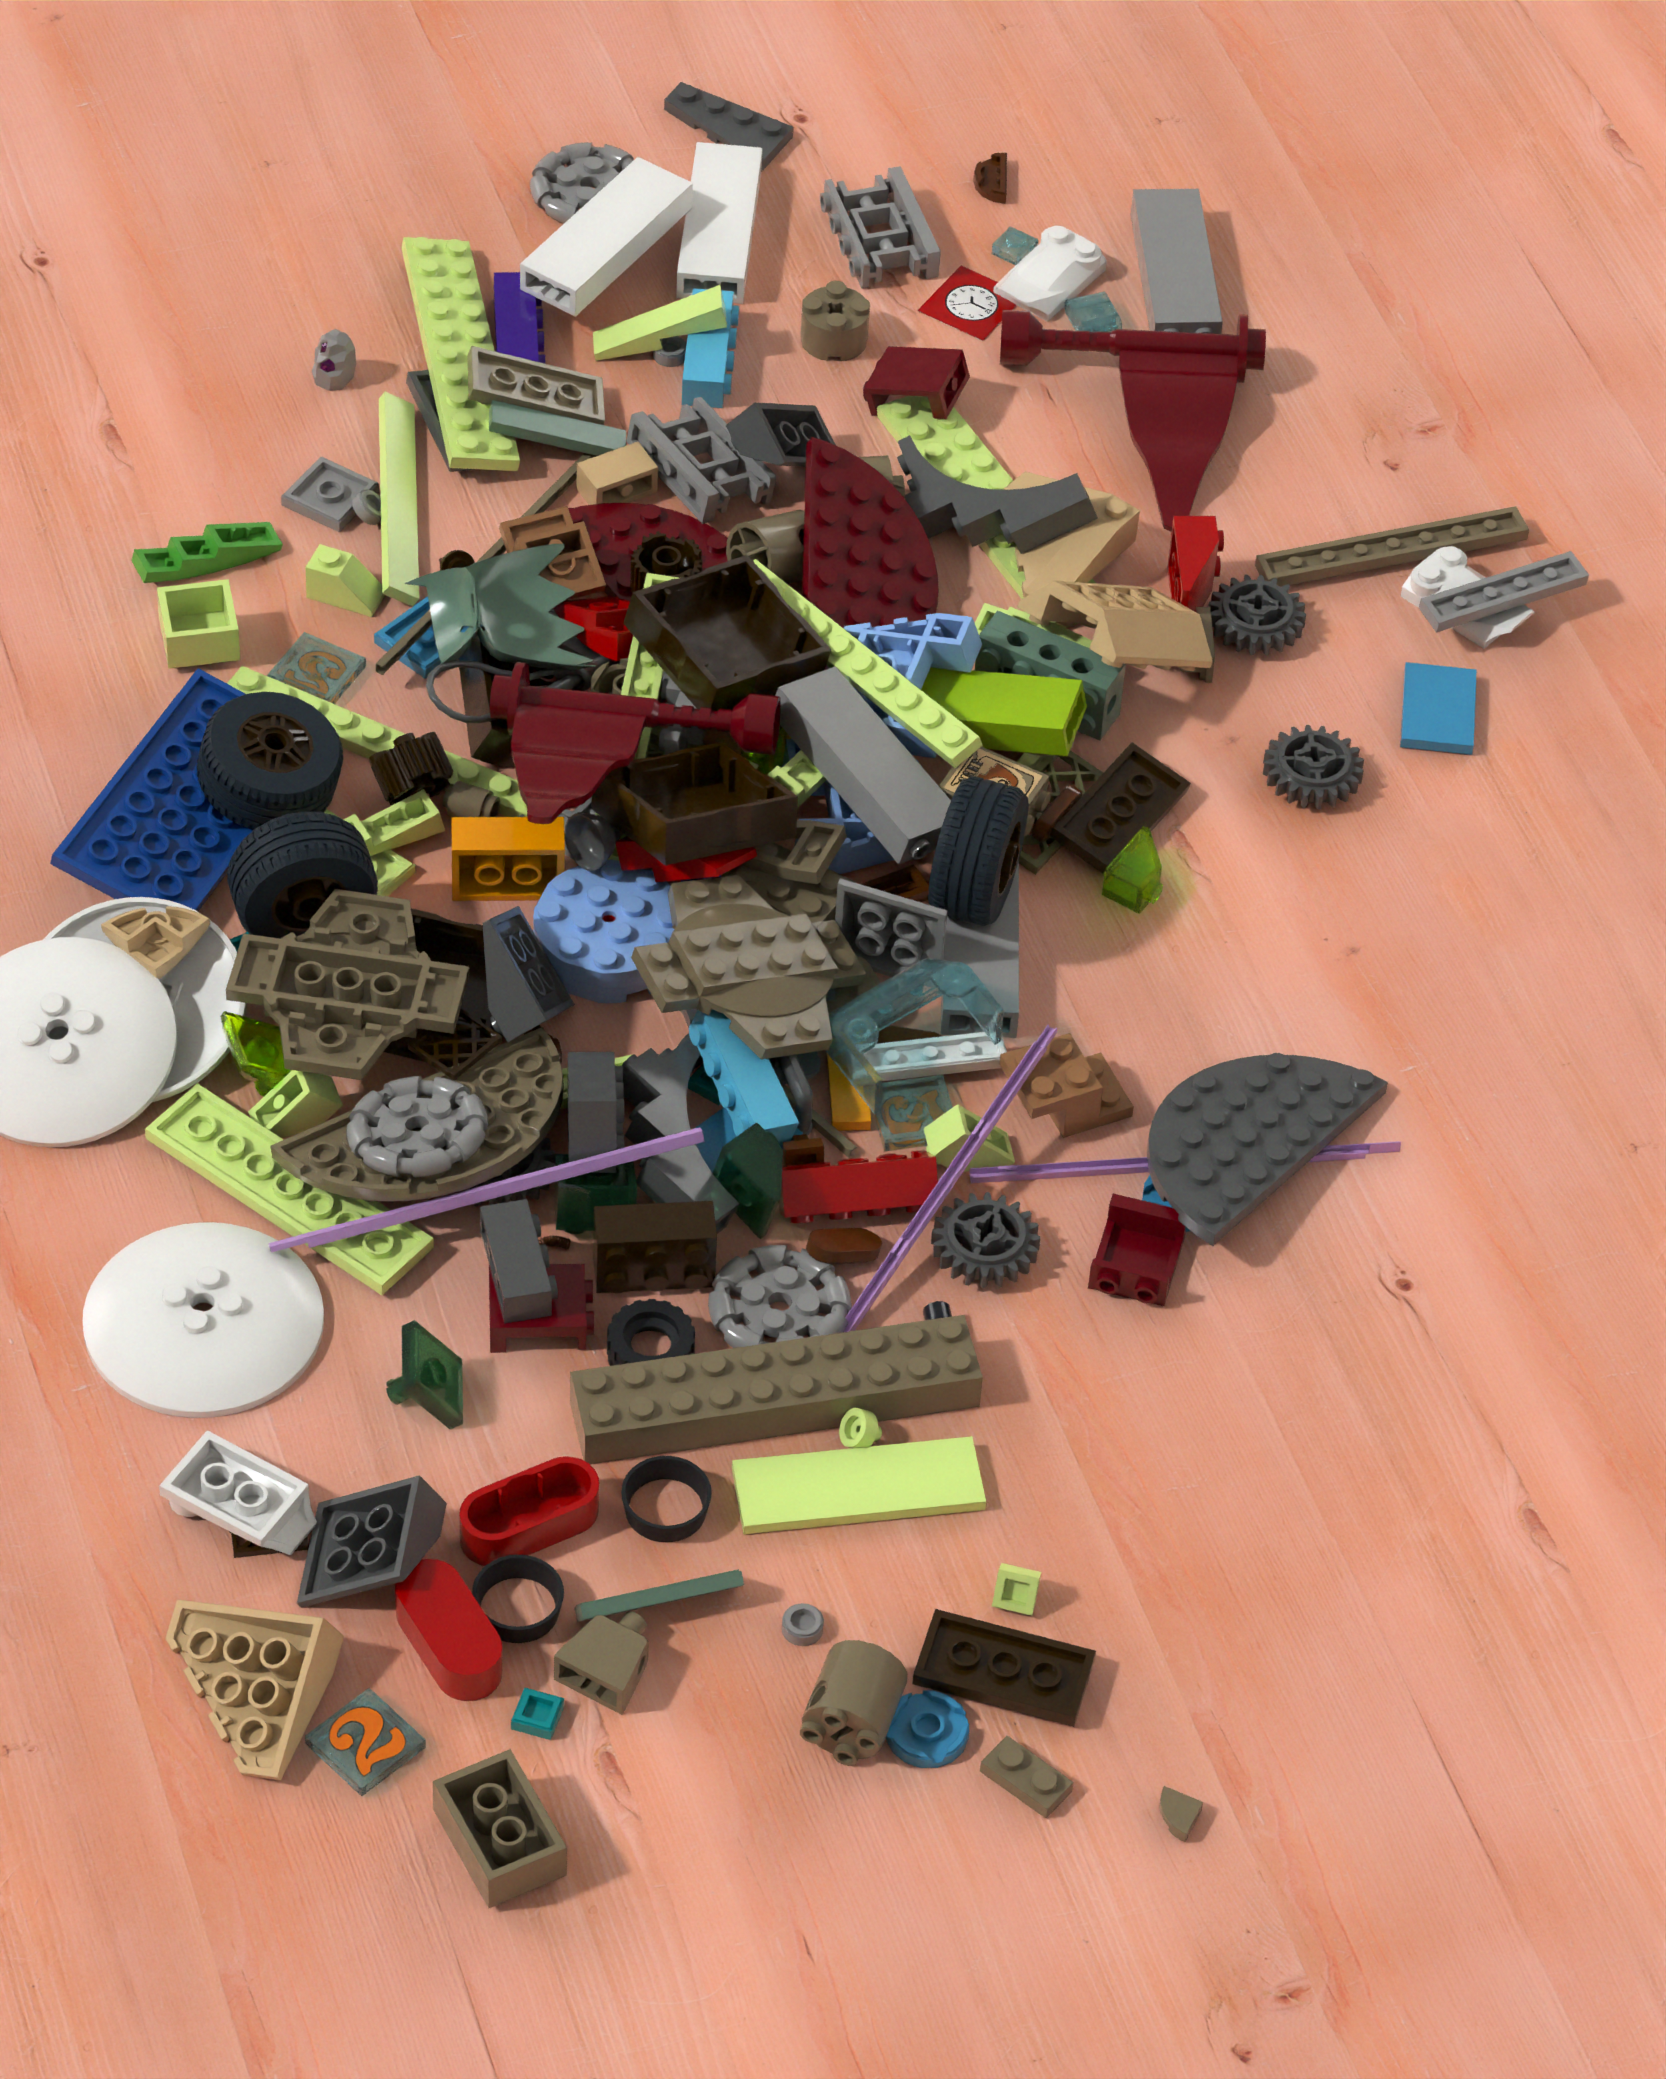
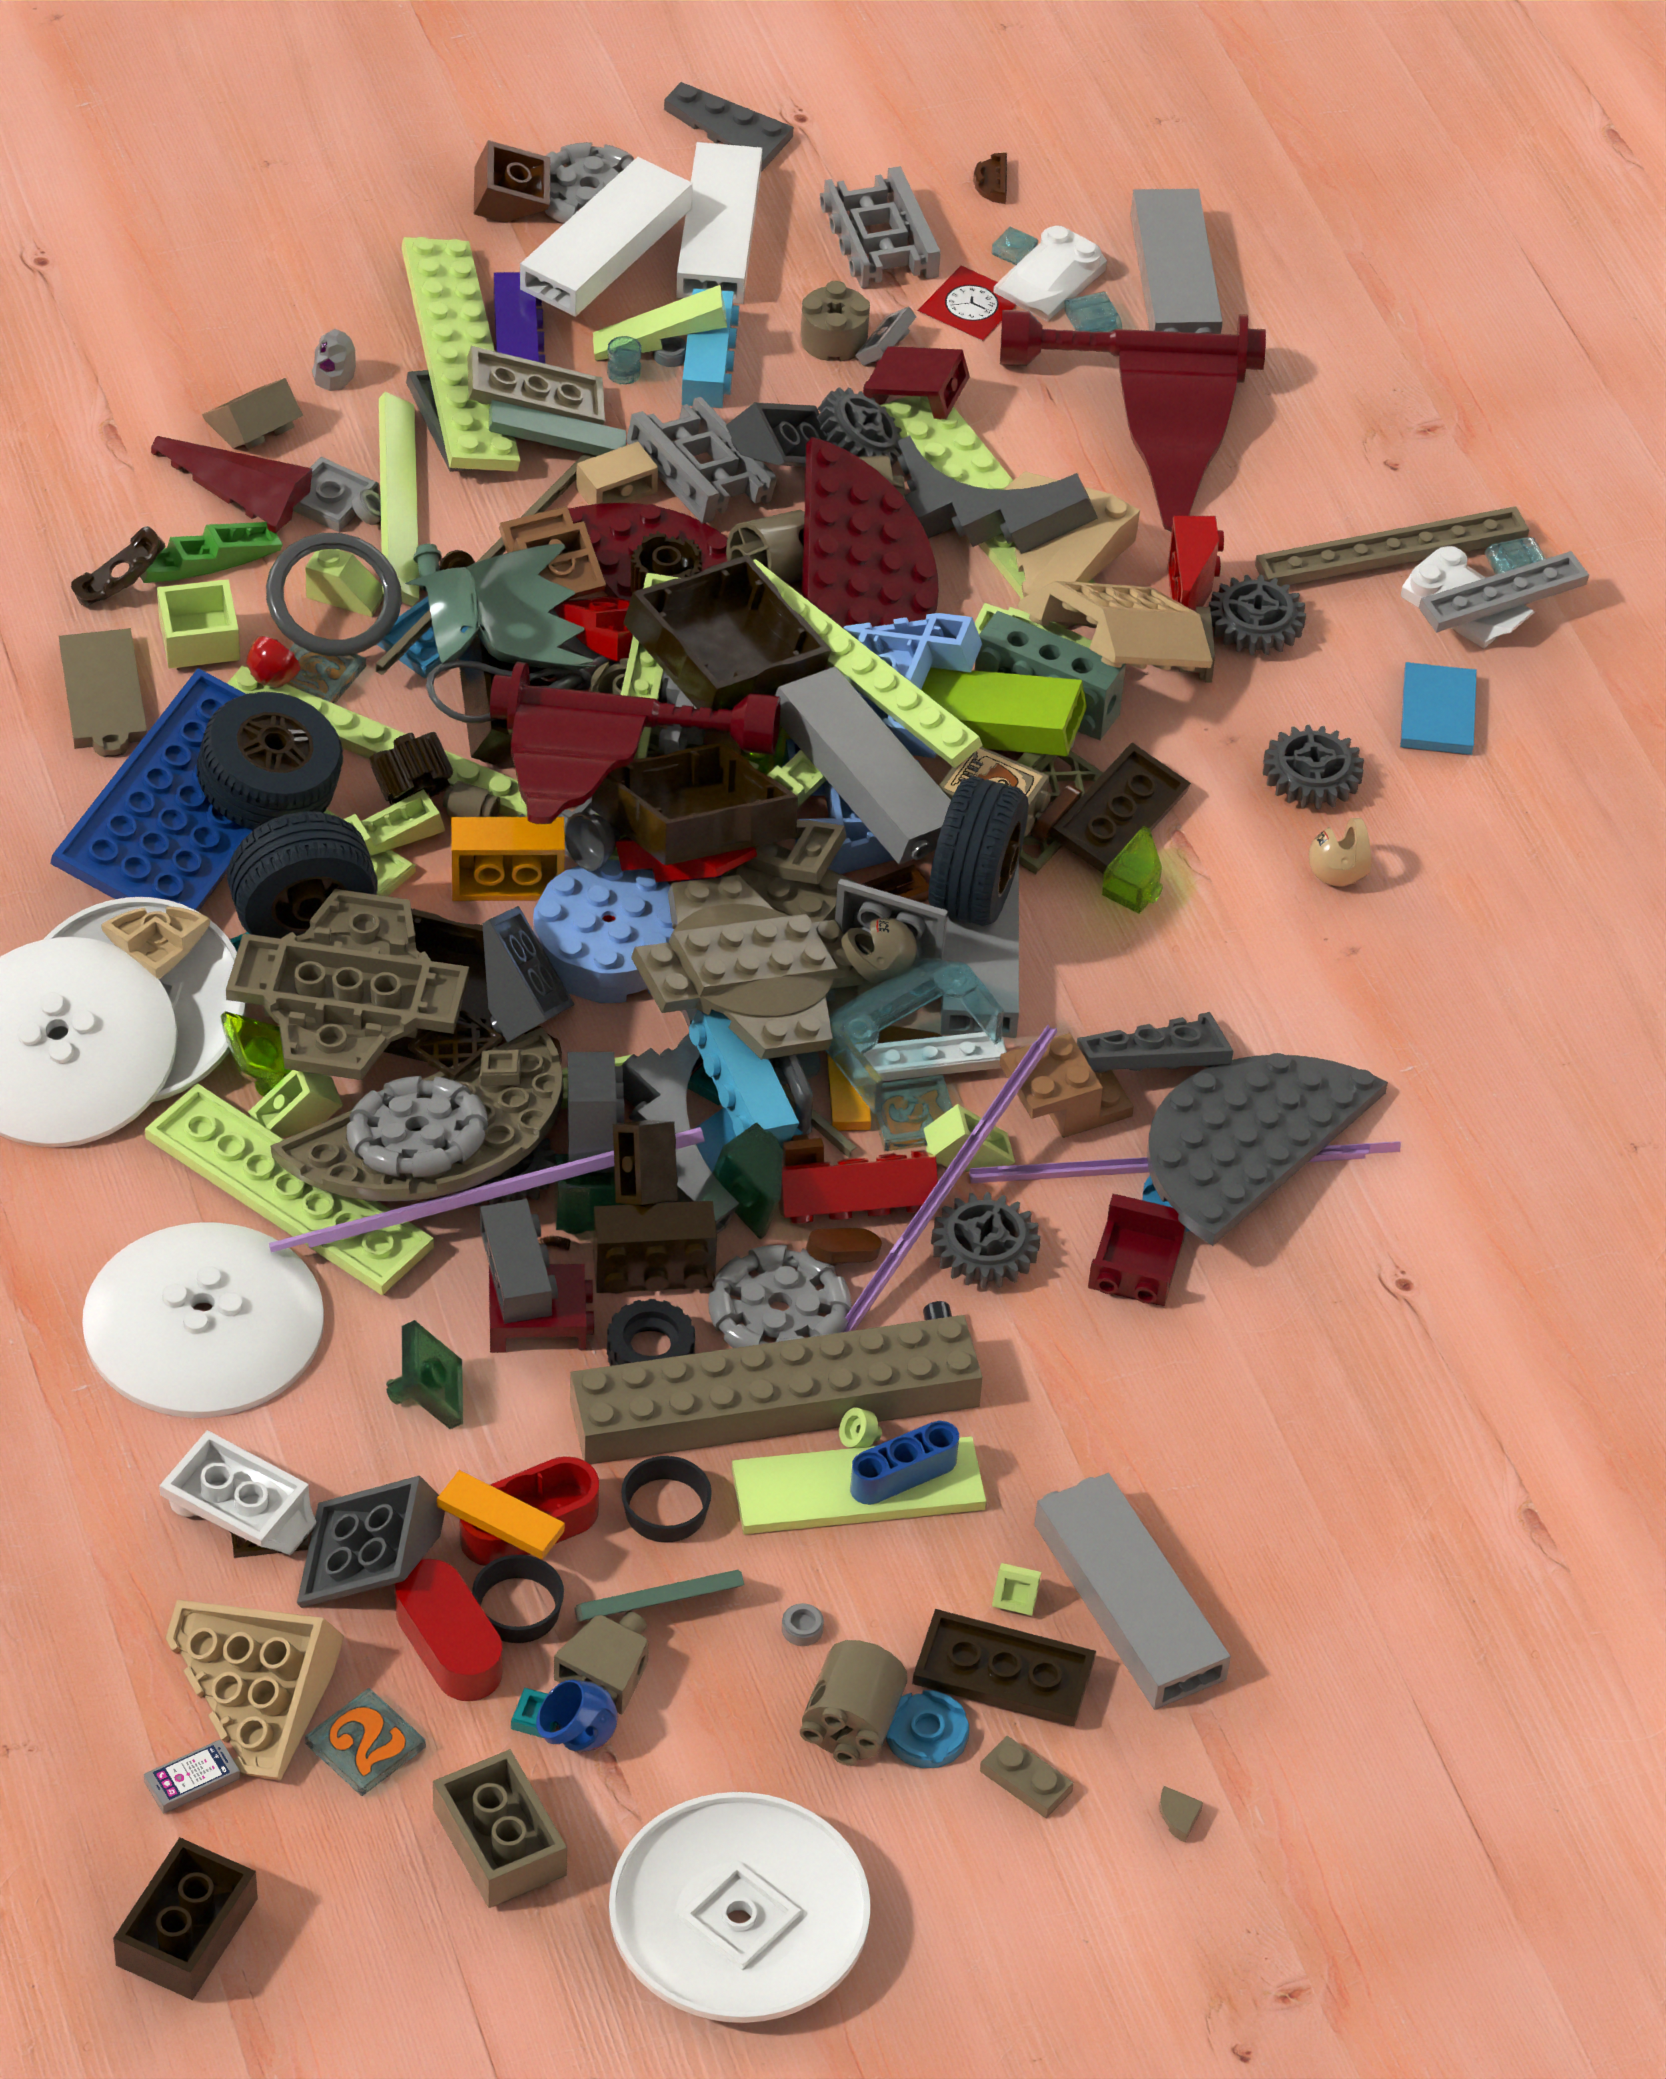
(103, 690): none -> dark tan piece
(139, 555): none -> dark brown piece
(185, 1918): none -> dark brown brick
(191, 1776): none -> tile
(255, 414): none -> dark tan slope
(256, 483): none -> dark red wedge
(272, 662): none -> red piece
(320, 645): none -> dark grey wedge
(428, 560): none -> sand green pin
(500, 1067): none -> dark tan tile
(500, 1514): none -> light orange tile
(510, 183): none -> reddish brown slope
(582, 1713): none -> blue helmet
(624, 359): none -> clear light blue wheel
(645, 1162): none -> dark brown brick
(731, 1856): none -> white dish
(859, 425): none -> dark grey gear
(888, 333): none -> light grey plate
(889, 947): none -> dark tan helmet
(904, 1462): none -> blue beam
(1131, 1590): none -> light grey brick
(1167, 1047): none -> dark grey wing
(1343, 860): none -> tan helmet
(1513, 554): none -> clear light blue piece

